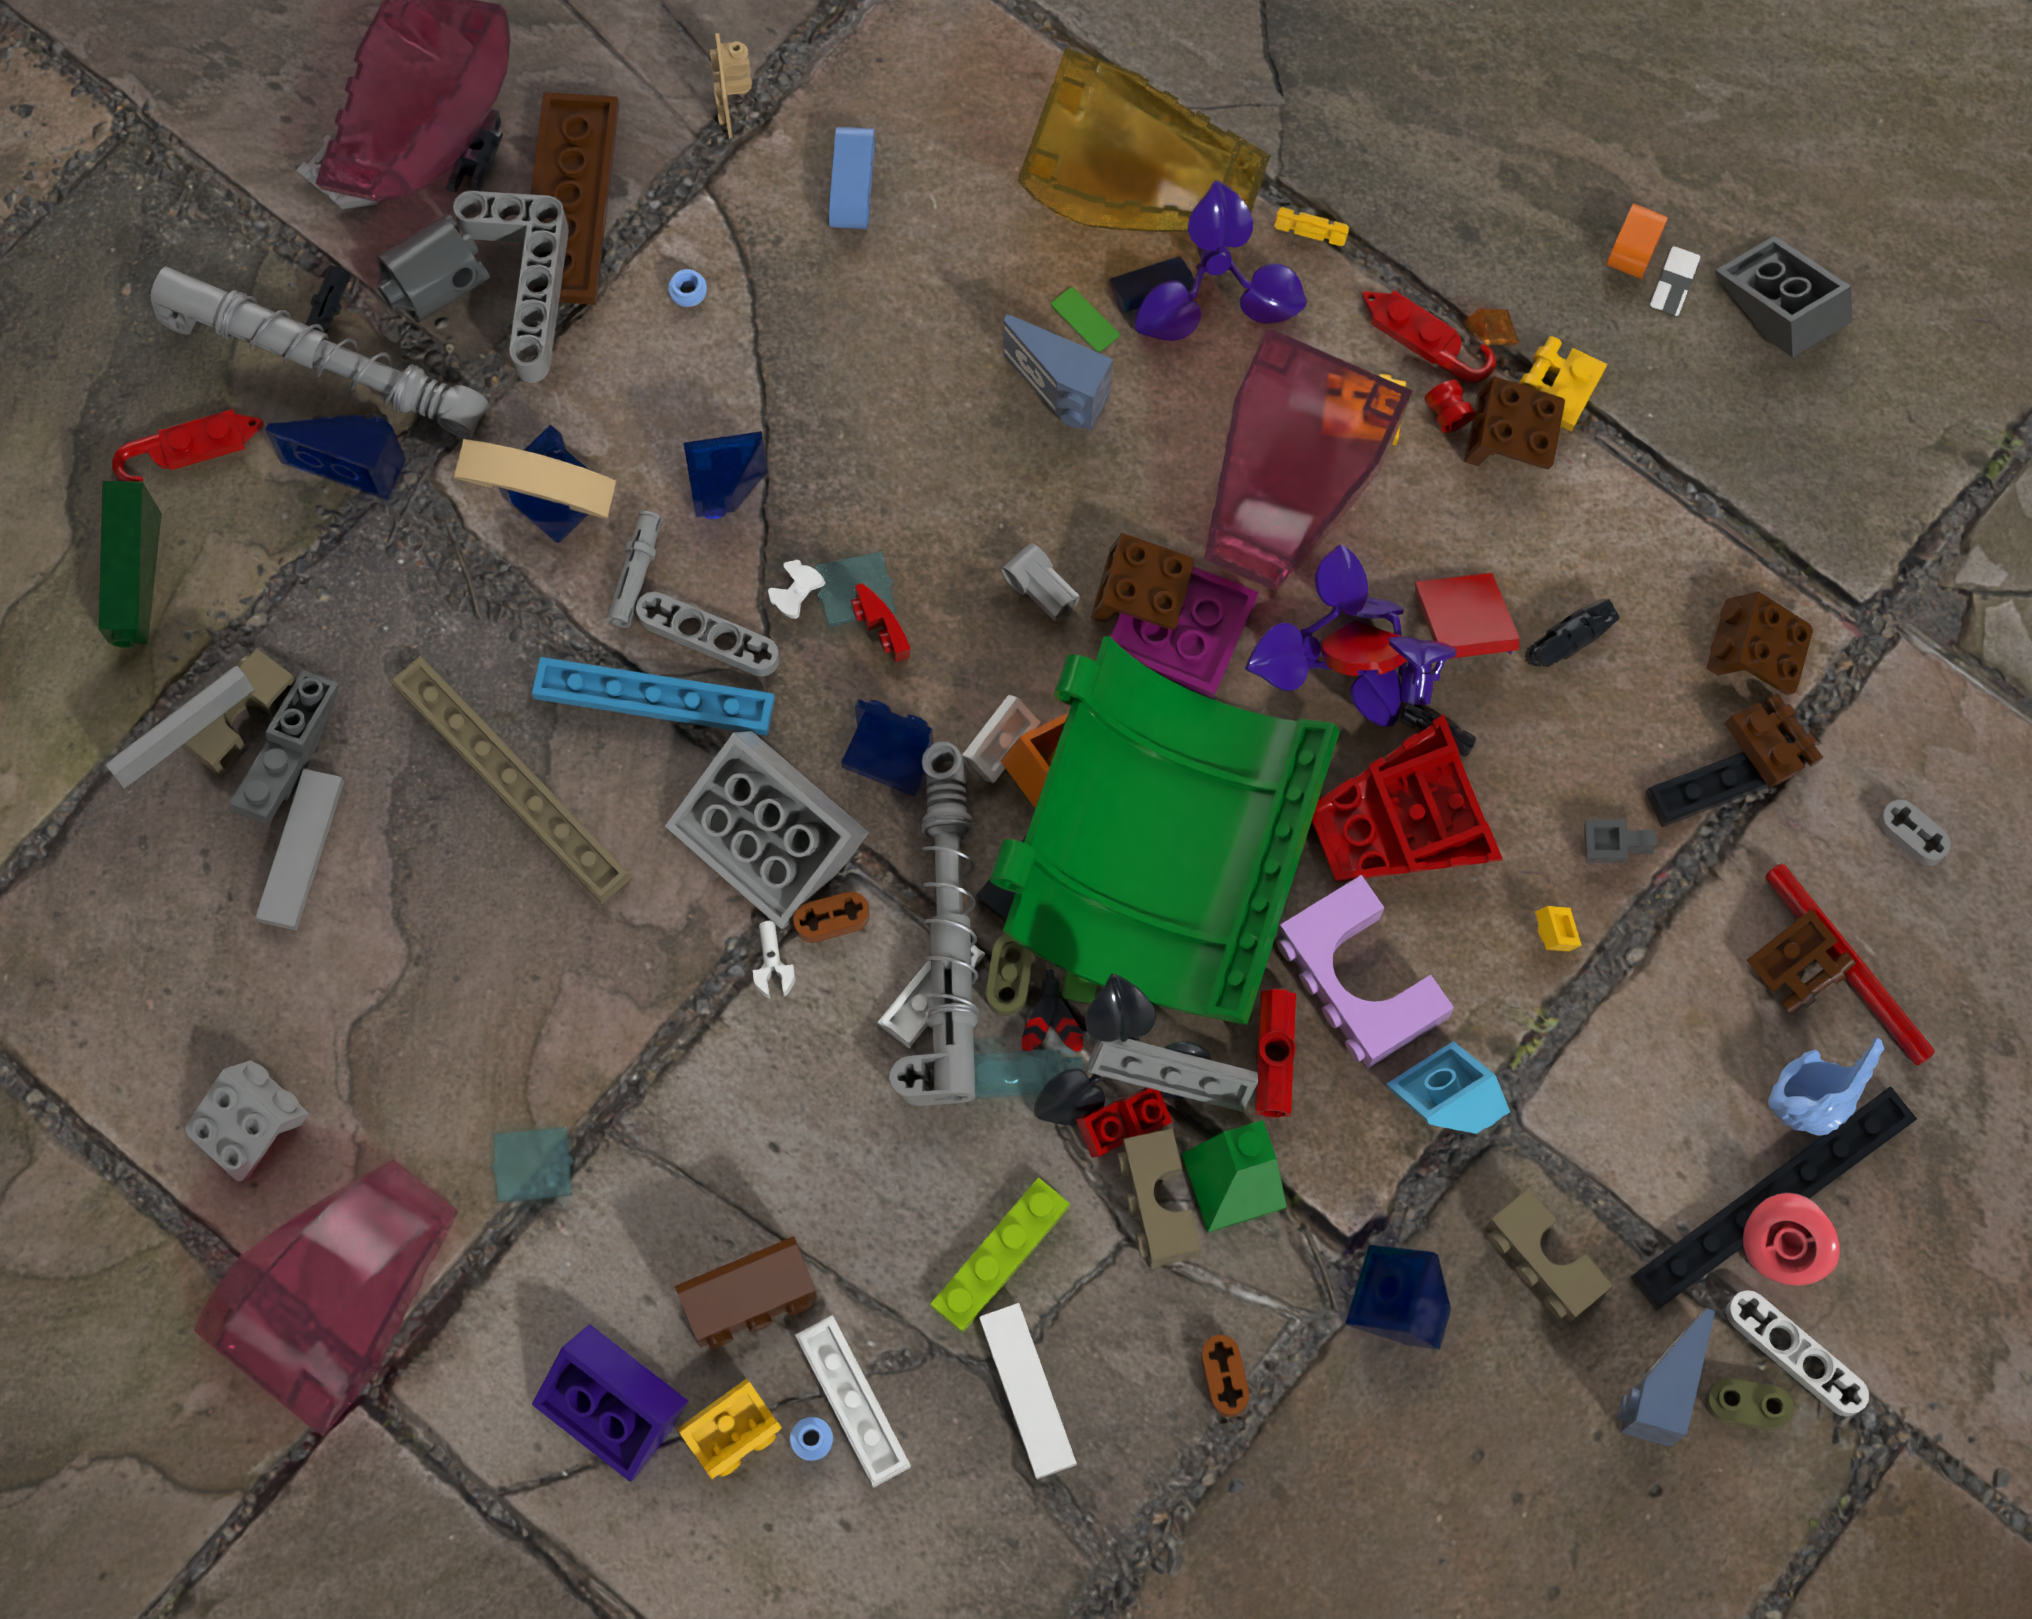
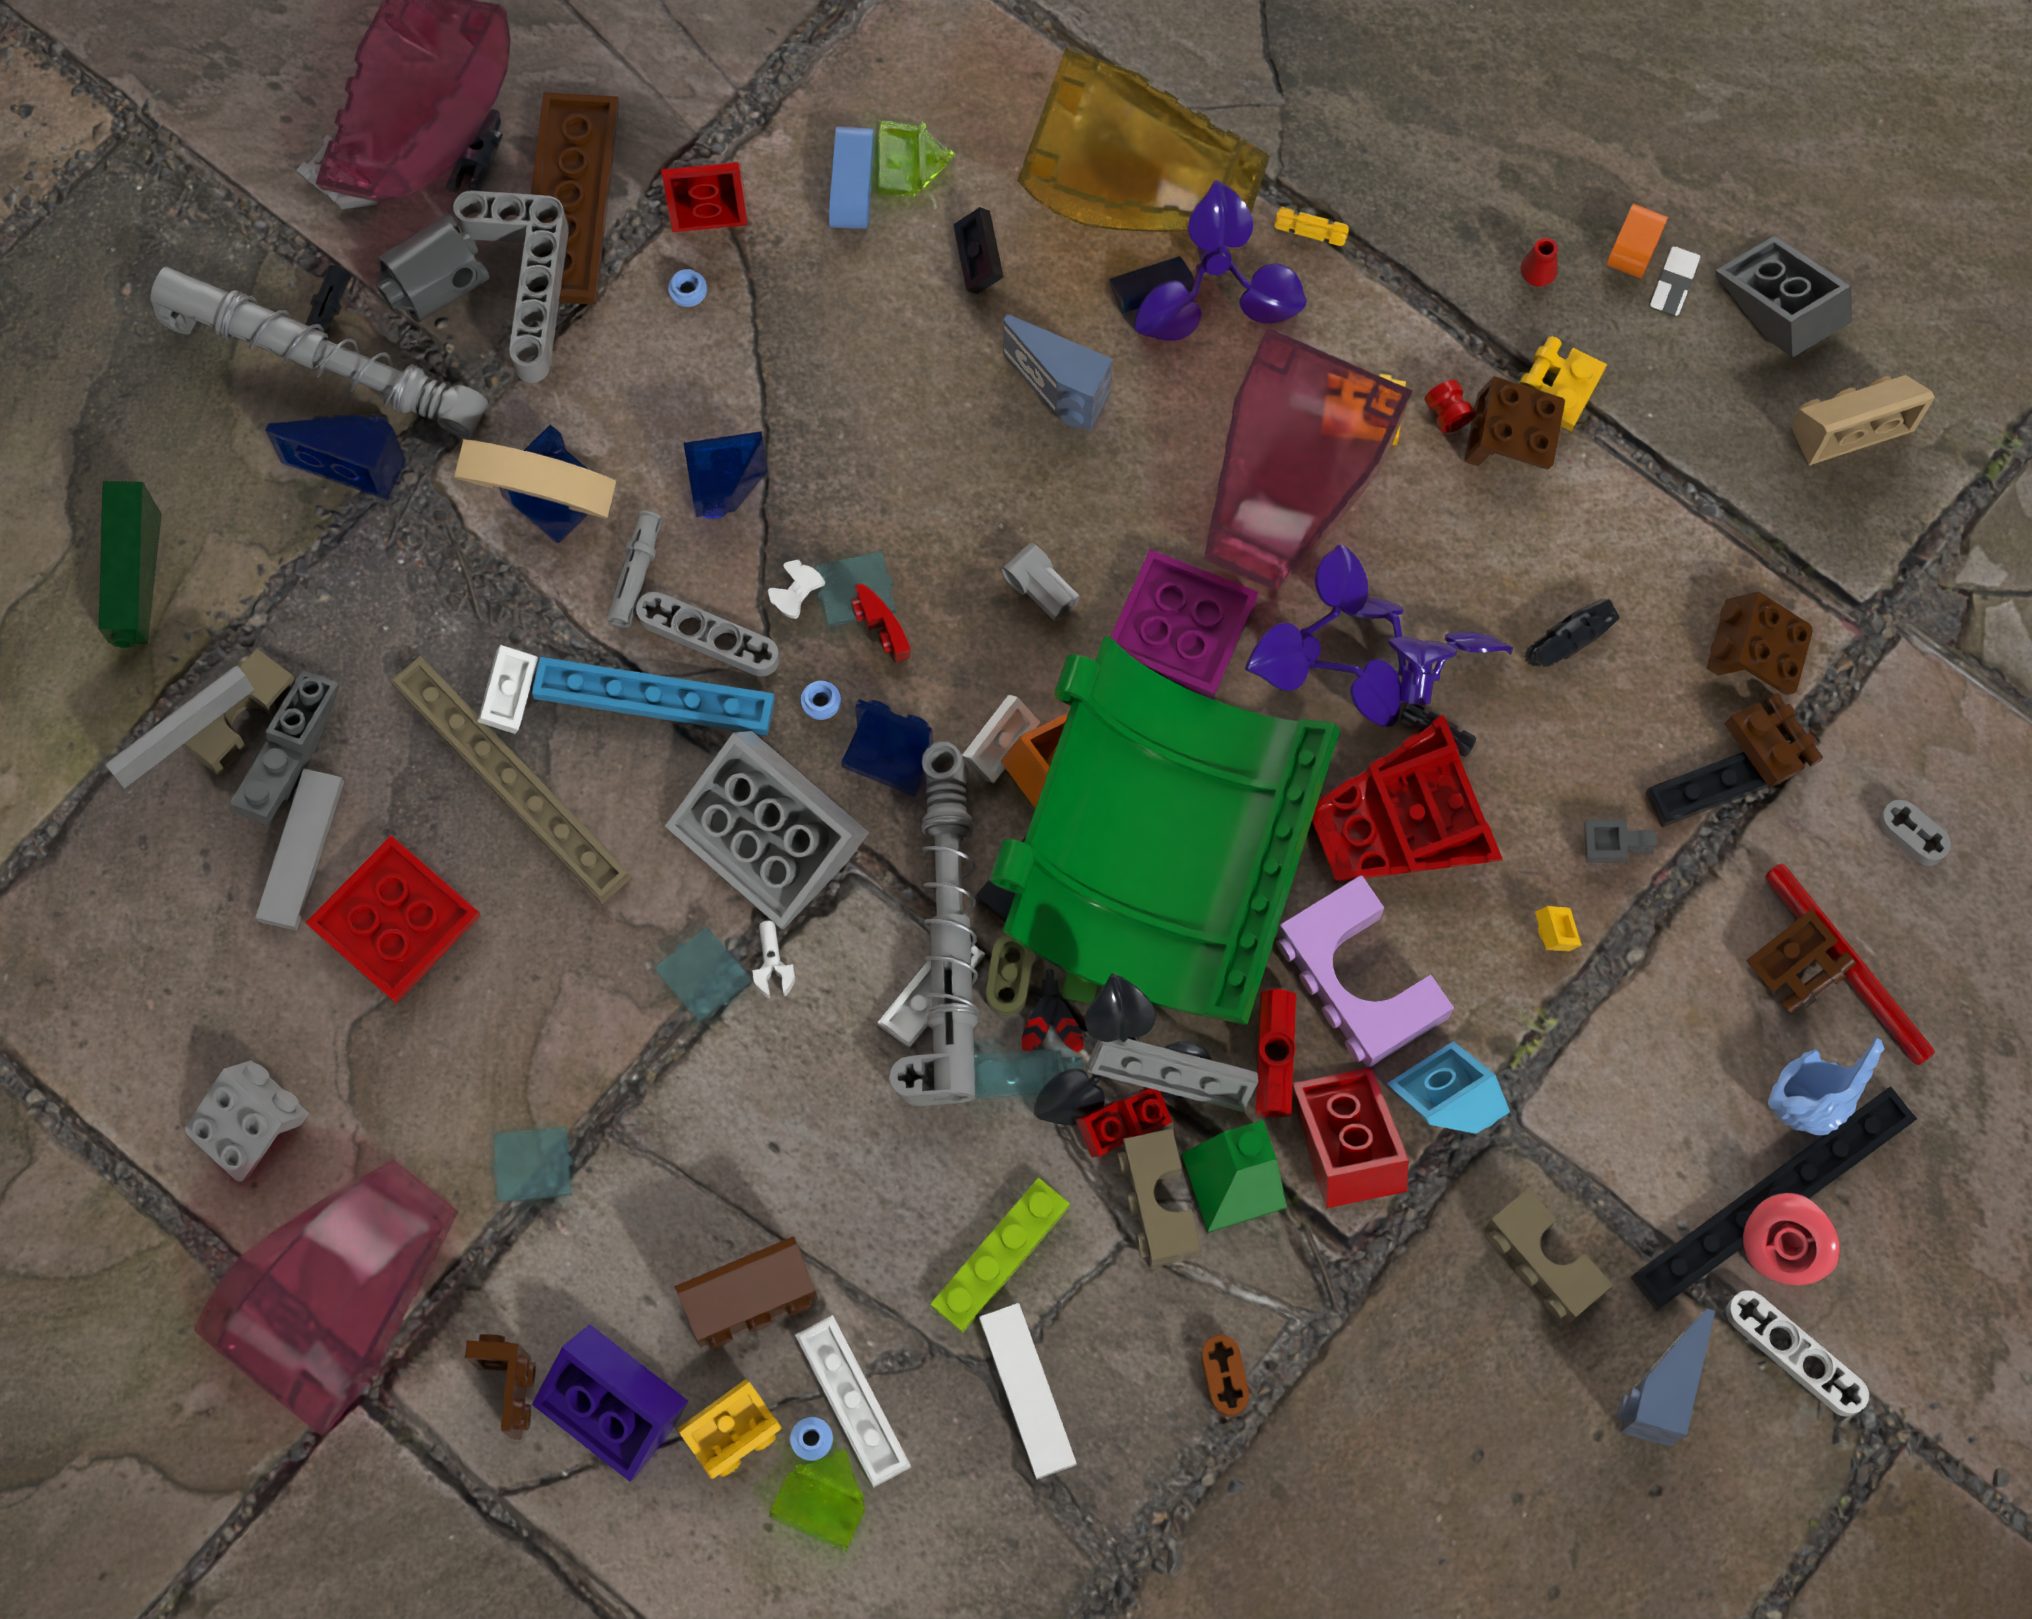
(189, 442): red plate -> none
(393, 919): none -> red plate
(497, 1355): none -> reddish brown bracket
(507, 689): none -> white plate
(703, 974): none -> clear light blue piece
(705, 197): none -> red slope
(731, 76): tan hinge -> none
(820, 689): none -> light blue plate
(822, 1500): none -> clear neon green slope
(828, 908): dark orange beam -> none
(907, 158): none -> clear neon green slope
(978, 250): none -> black plate
(1085, 319): bright green sticker -> none
(1143, 582): reddish brown bracket -> none
(1351, 1138): none -> red slope
(1360, 648): red tile -> none
(1401, 1297): clear blue slope -> none
(1424, 334): red plate -> none
(1467, 614): red tile -> none
(1493, 326): clear orange slope -> none
(1541, 263): none -> red cone
(1750, 1405): olive plate -> none
(1860, 417): none -> tan slope

